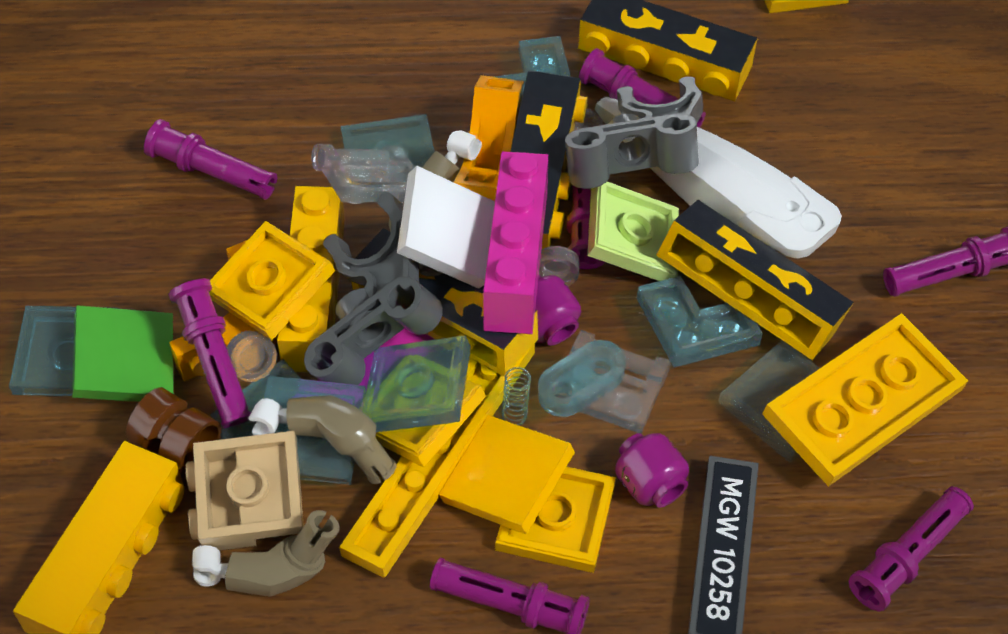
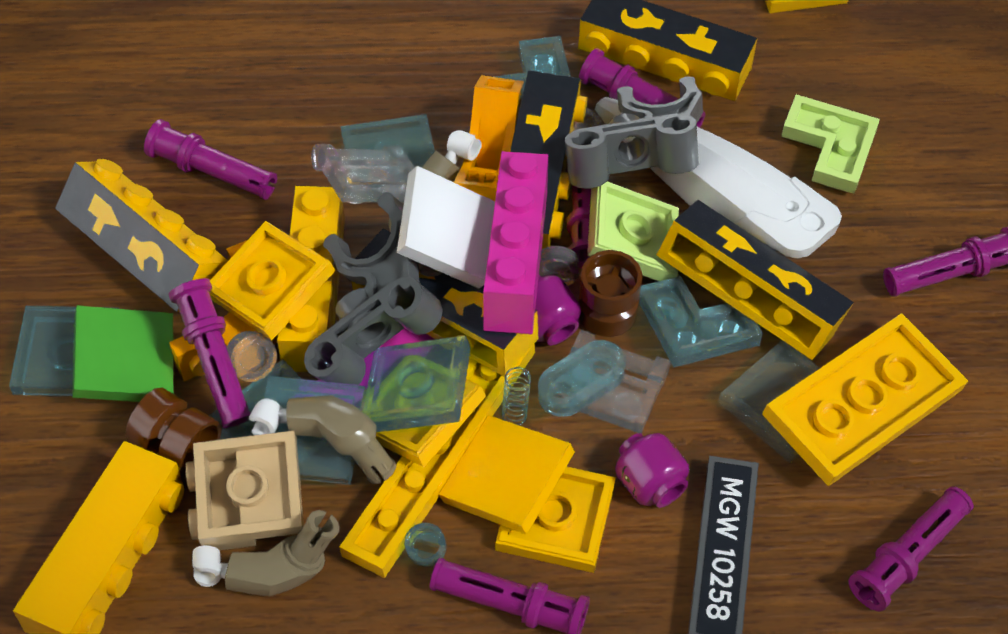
(136, 228): none -> brick
(429, 535): none -> clear light blue hinge
(609, 293): none -> reddish brown wheel
(841, 135): none -> yellowish green plate

